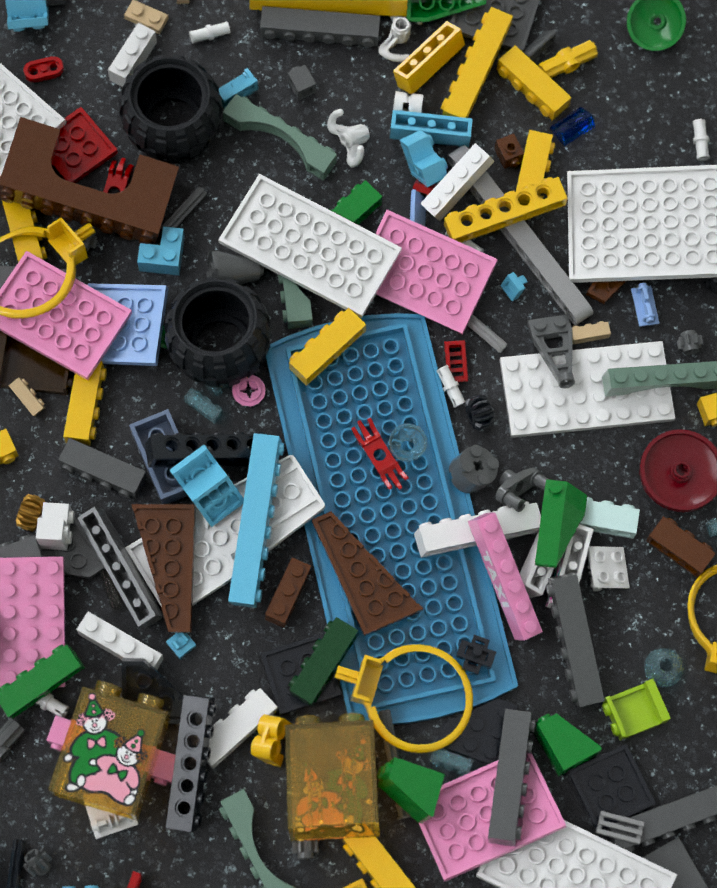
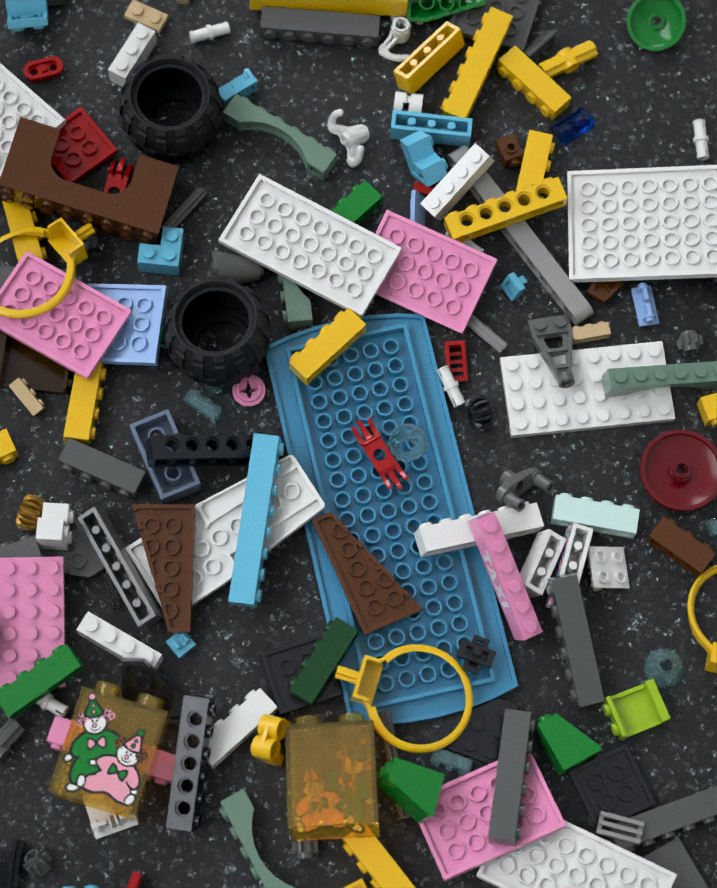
(207, 485): medium azure bracket -> none
(288, 592): reddish brown brick -> none
(301, 82): dark grey brick -> none
(473, 469): dark grey brick -> none
(560, 516): green wedge -> none

